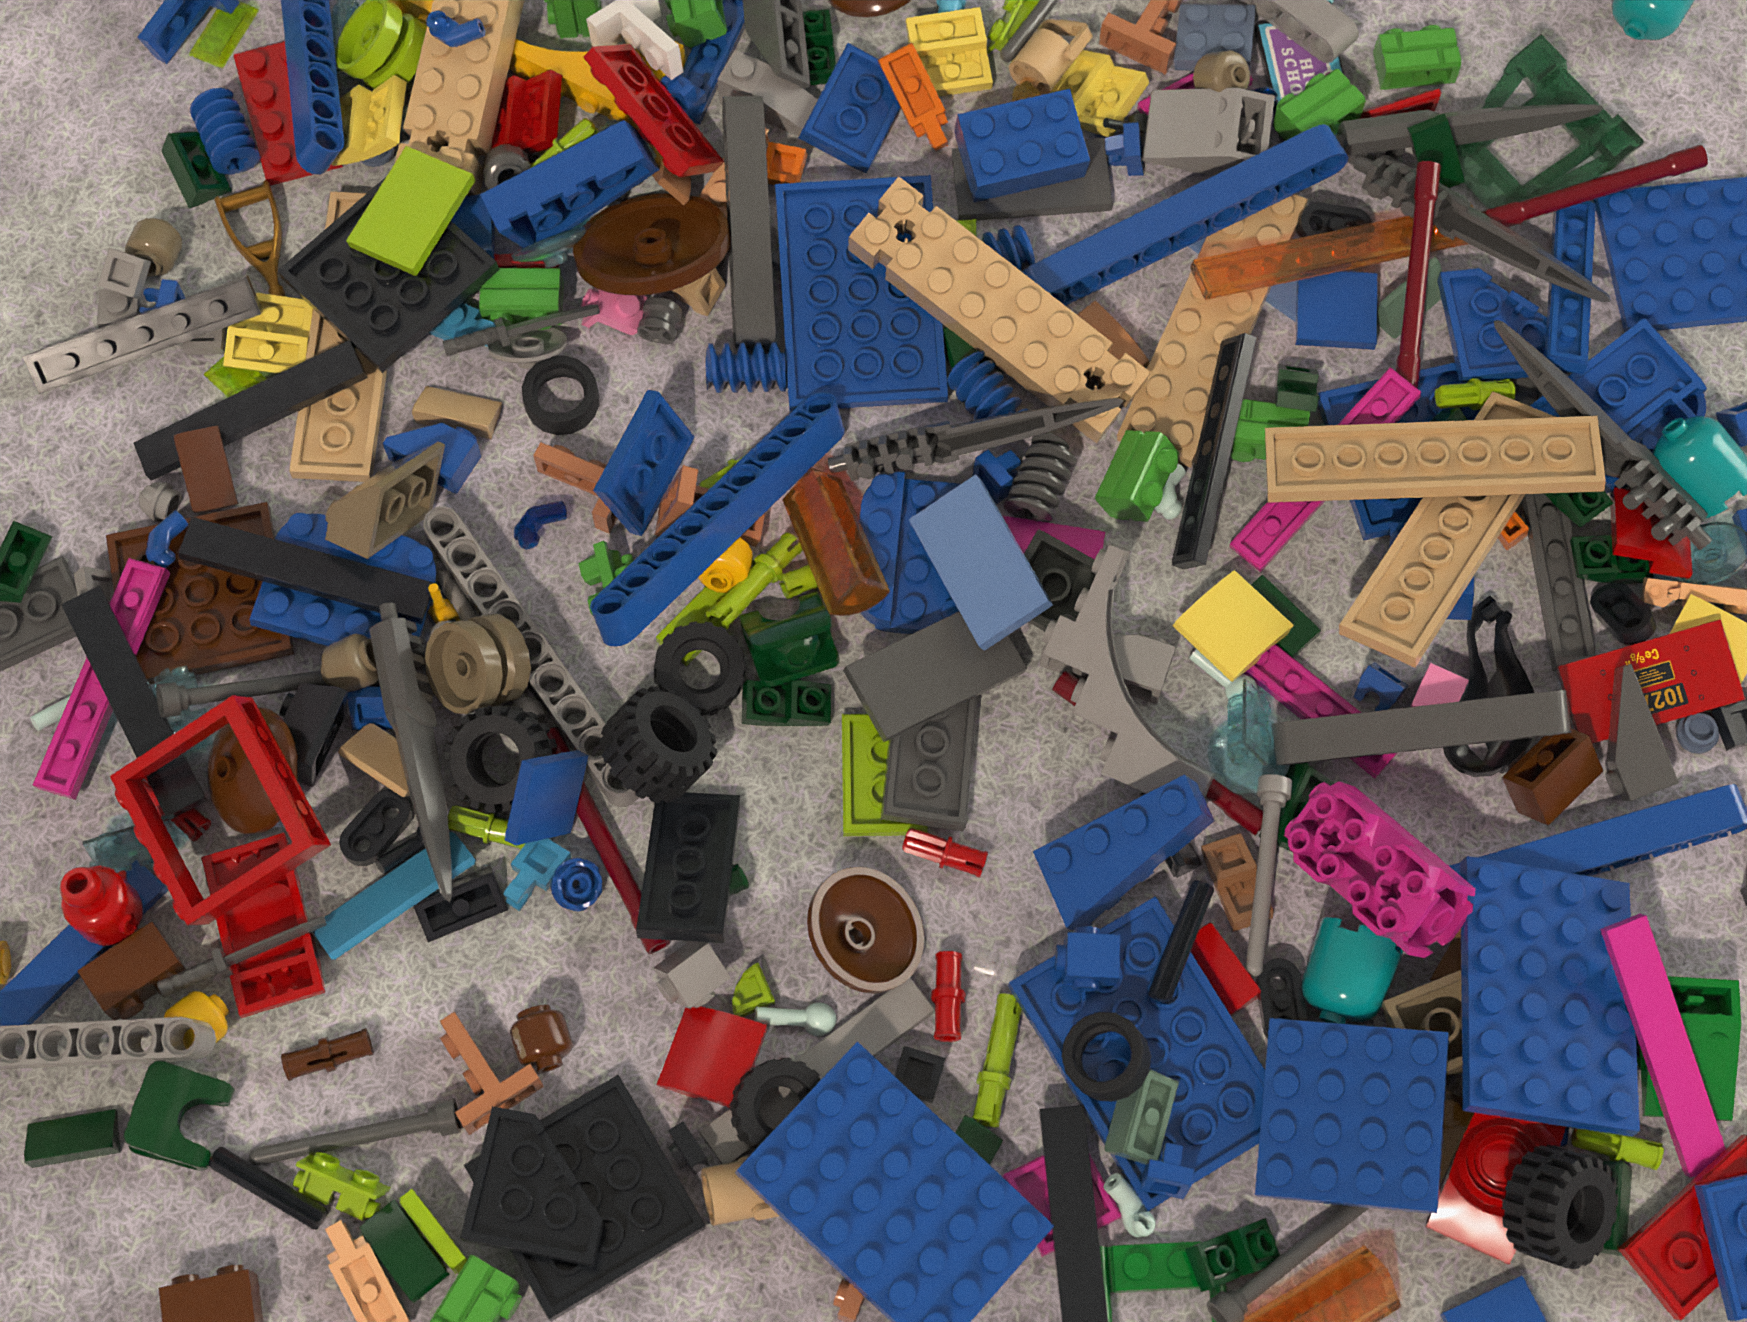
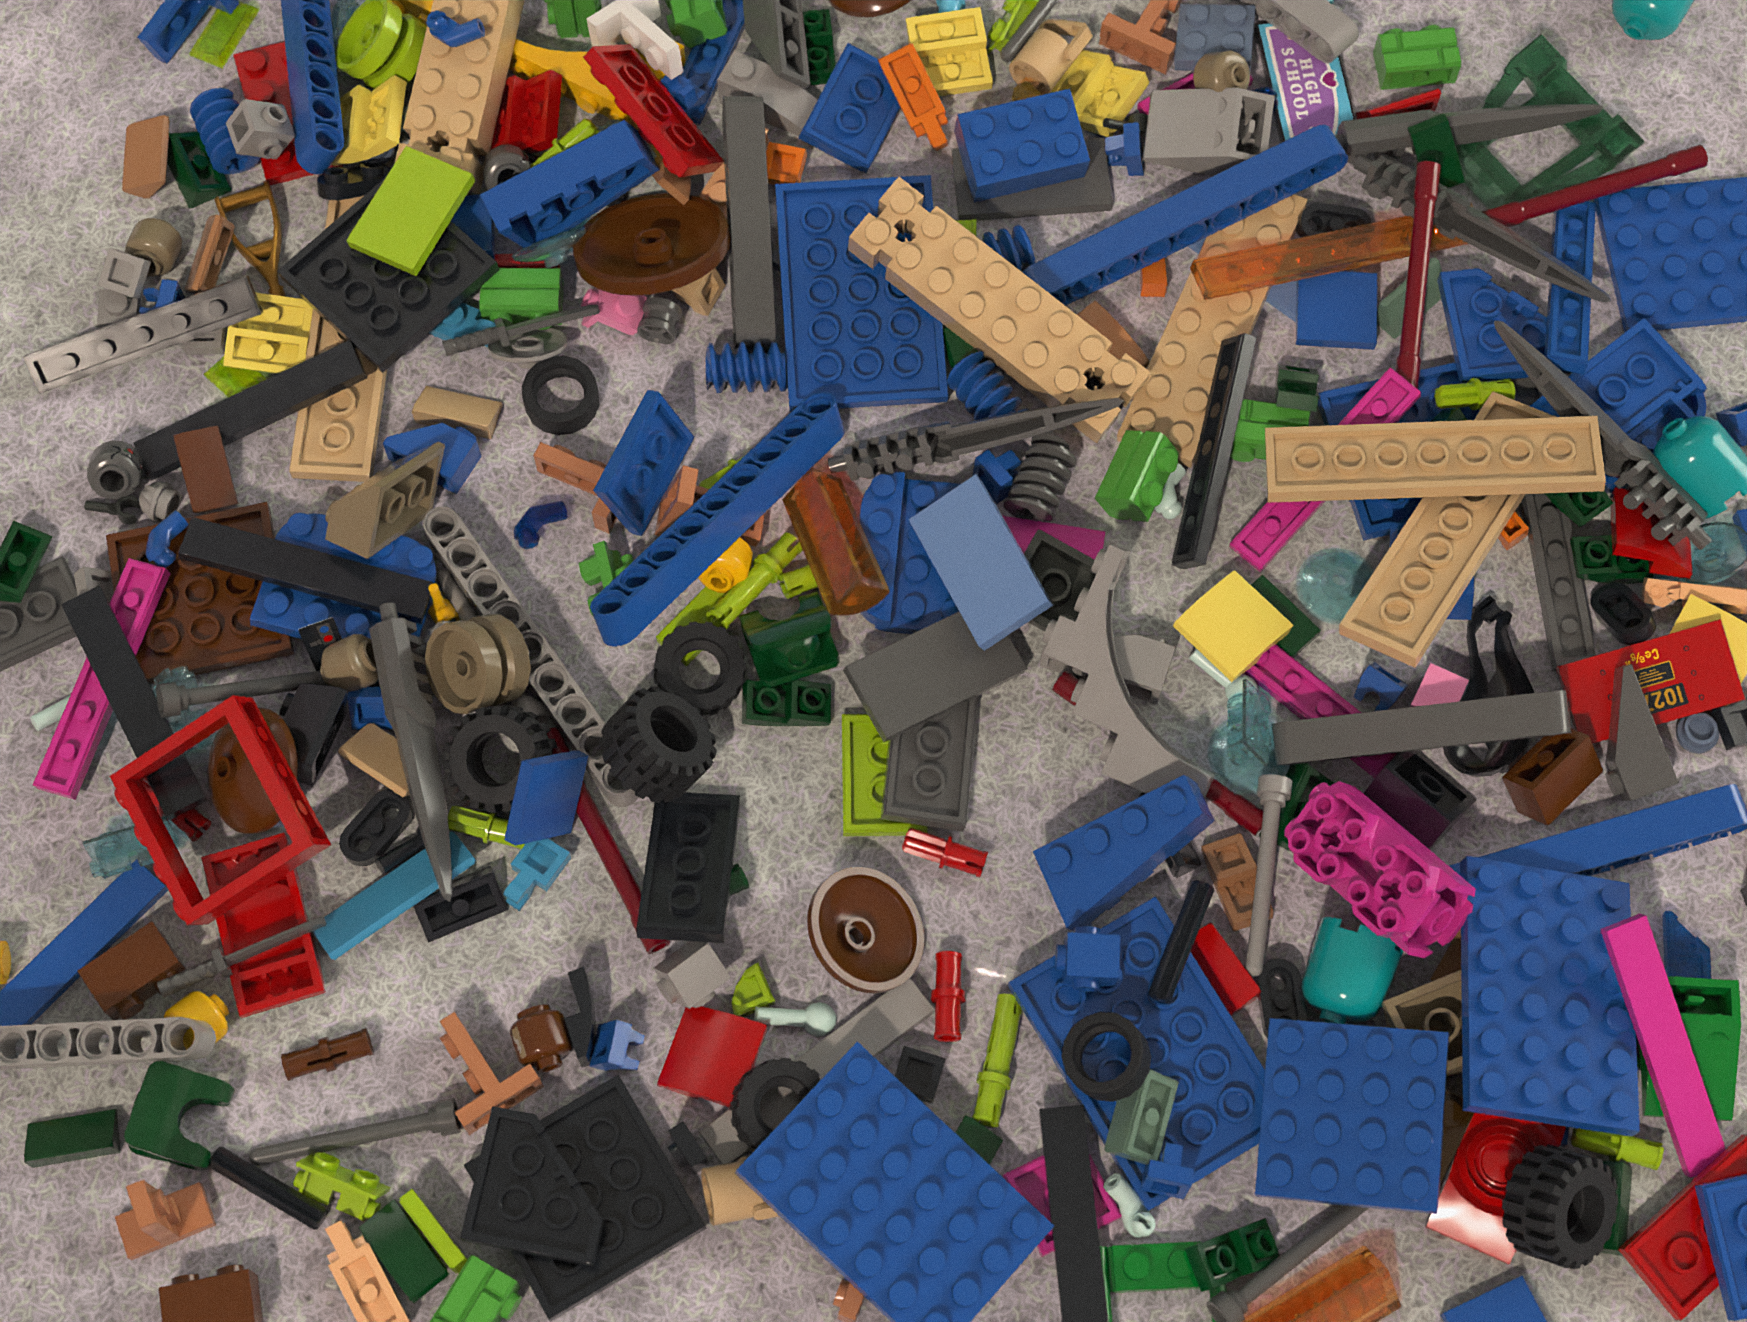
(100, 904): red piece -> none
(115, 469): none -> dark grey head
(115, 508): none -> pearl dark grey hand
(146, 156): none -> medium nougat slope
(162, 1219): none -> nougat bracket
(210, 254): none -> medium nougat slope
(260, 129): none -> light grey brick
(318, 637): none -> black sticker
(353, 182): none -> black plate
(583, 1024): none -> black slope
(588, 886): blue plate -> none
(612, 1044): none -> blue tile
(1153, 280): none -> orange piece
(1319, 592): none -> clear light blue dish
(1323, 101): bright green brick -> none
(1419, 797): none -> black slope
(1682, 951): none -> clear blue tile

